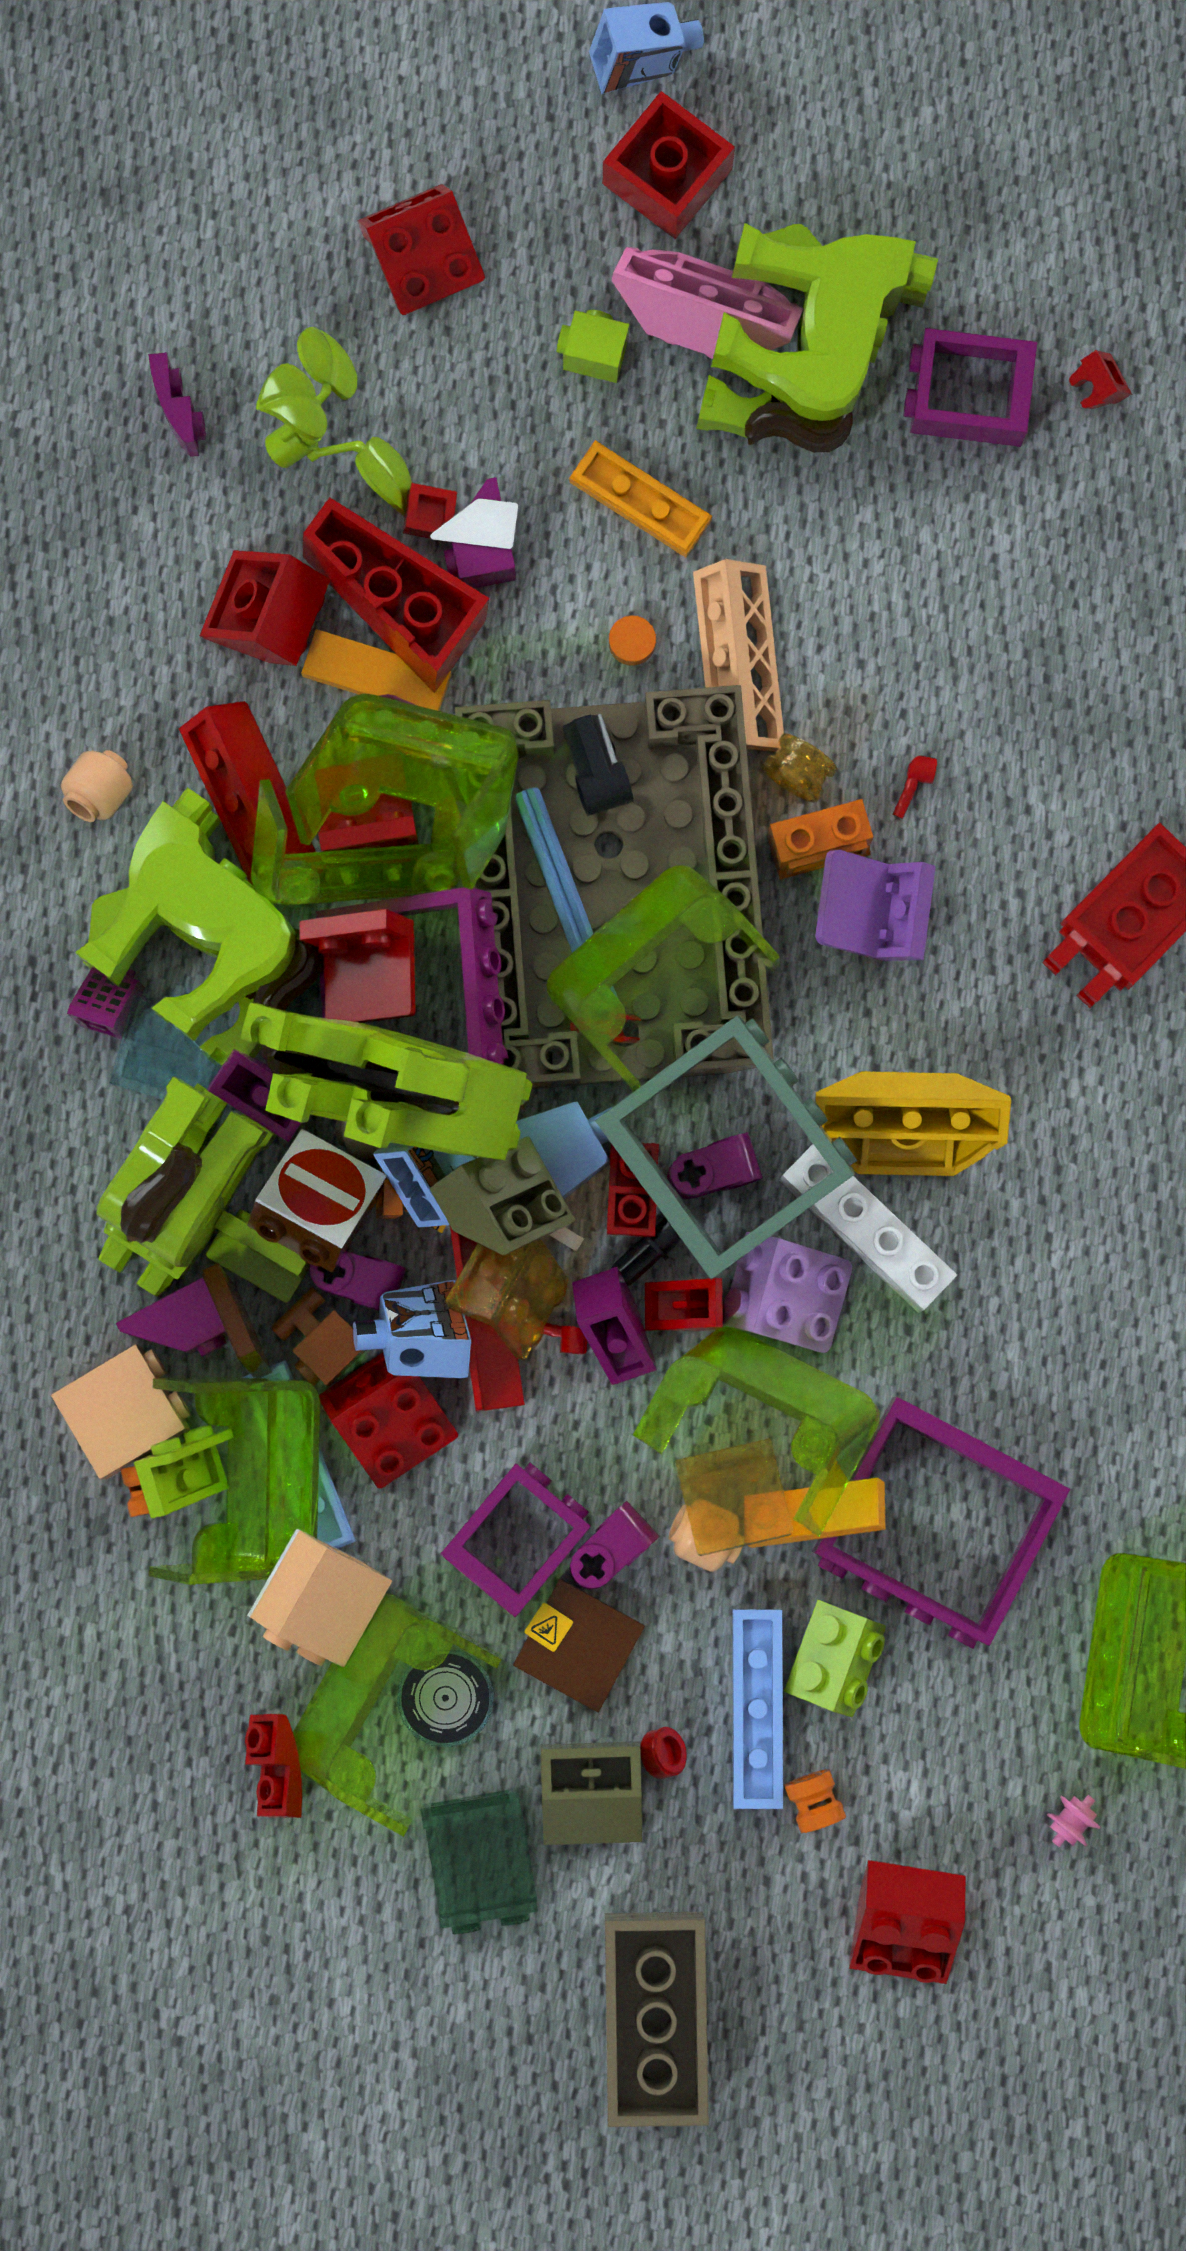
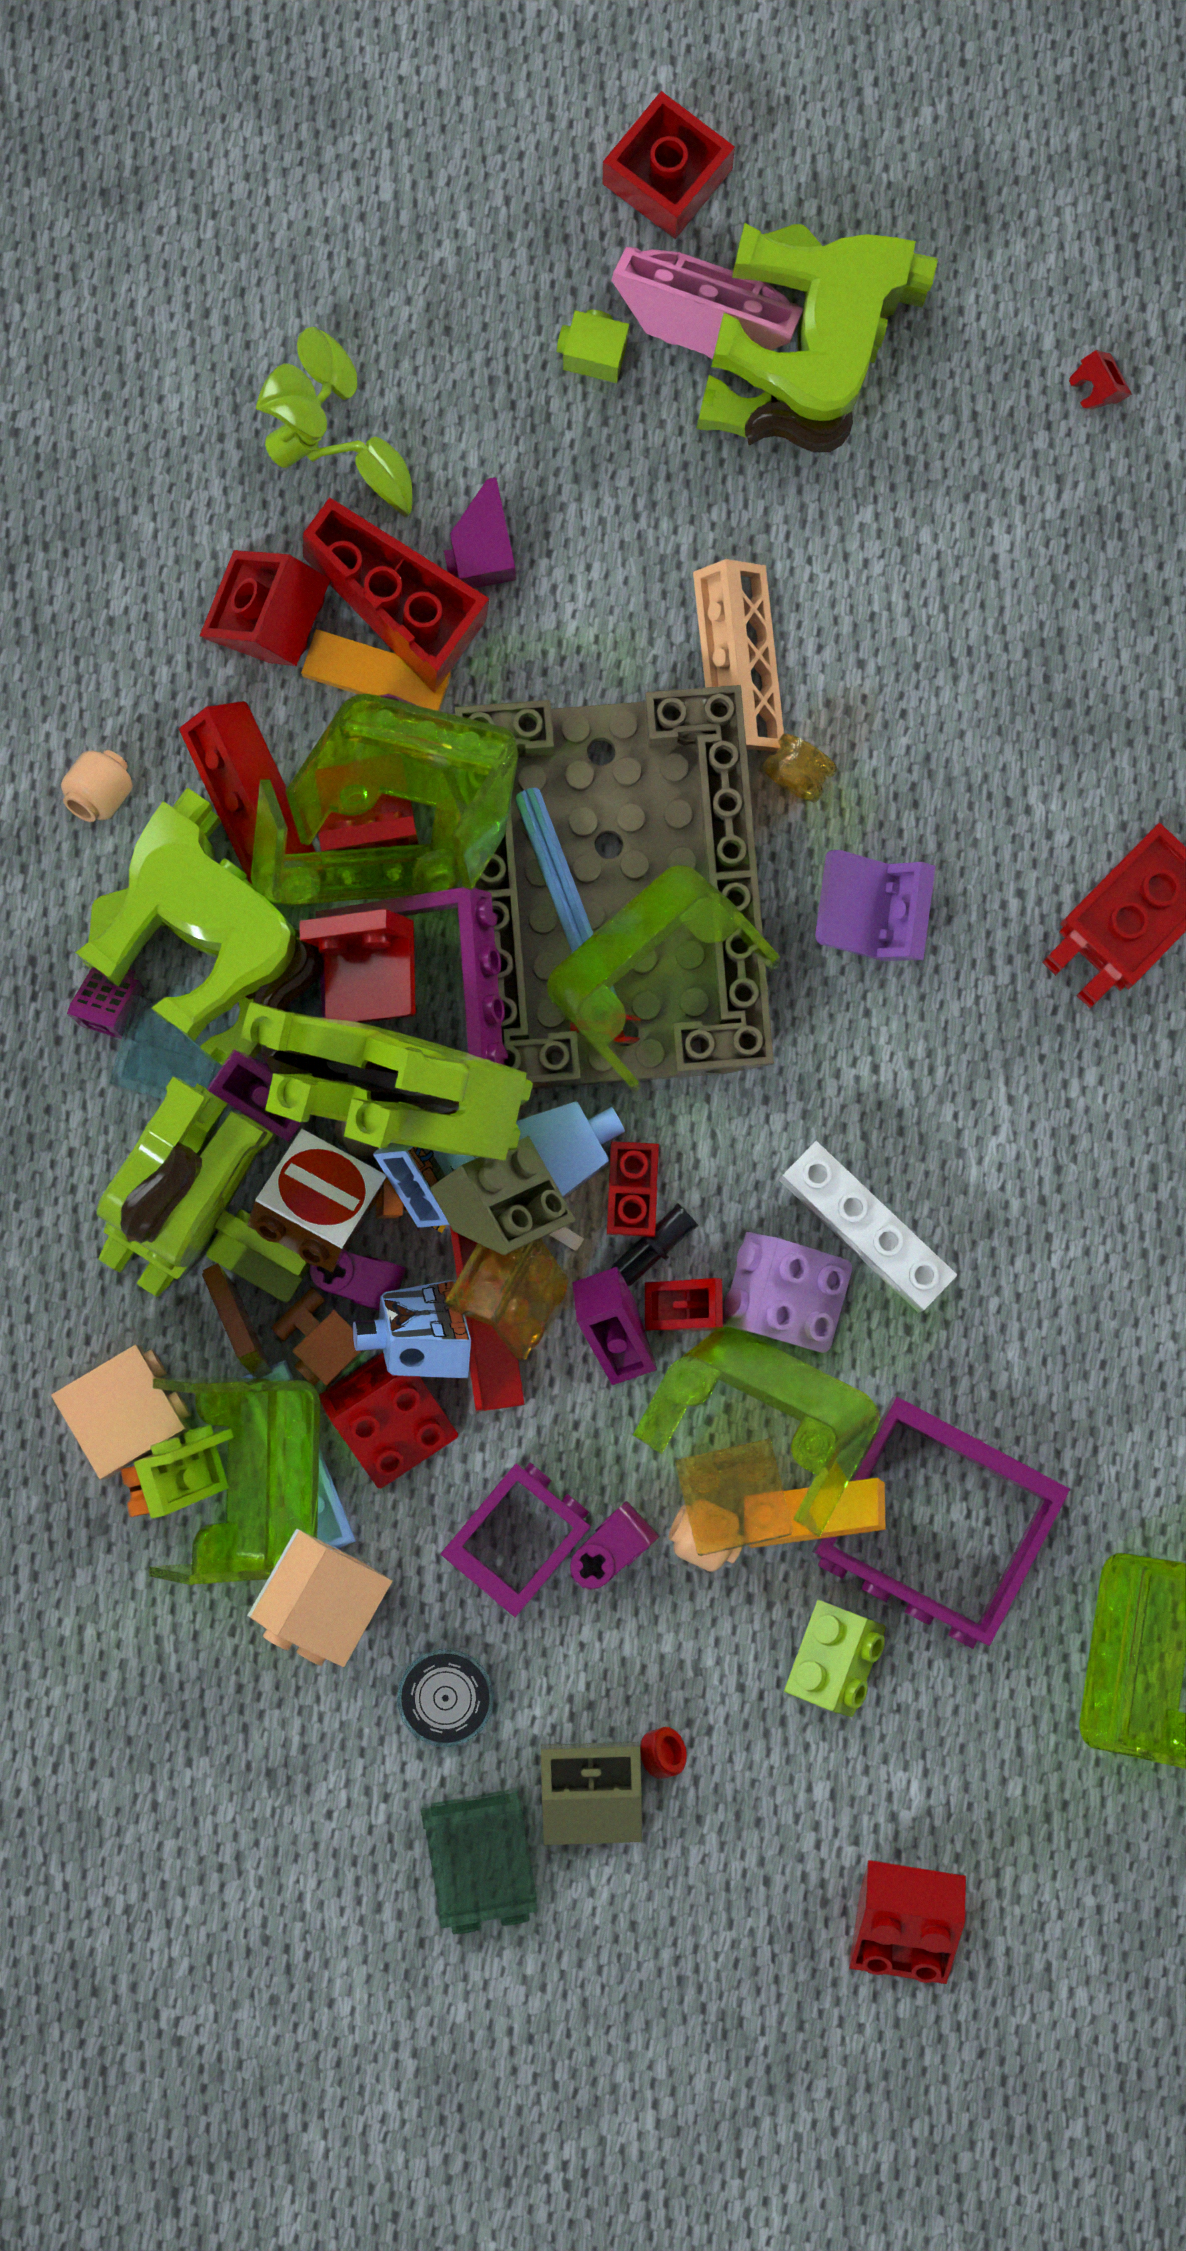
(179, 410): magenta slope -> none
(180, 1321): magenta slope -> none
(273, 1747): red slope -> none
(350, 1692): clear neon green windscreen -> none
(423, 248): red bracket -> none
(427, 509): red plate -> none
(481, 523): white sticker -> none
(548, 1627): yellow sticker -> none
(572, 1338): red hand -> none
(590, 1651): reddish brown tile -> none
(599, 777): black piece -> none
(632, 640): orange tile -> none
(640, 44): light blue torso -> none
(640, 498): light orange tile -> none
(656, 2019): dark tan brick -> none
(660, 1189): sand green window -> none
(722, 1165): magenta piece -> none
(757, 1708): light blue plate -> none
(804, 841): orange window -> none
(811, 1790): orange wheel -> none
(915, 1121): yellow wedge -> none
(919, 770): red hand -> none
(966, 426): magenta window -> none
(1073, 1820): bright pink wheel -> none

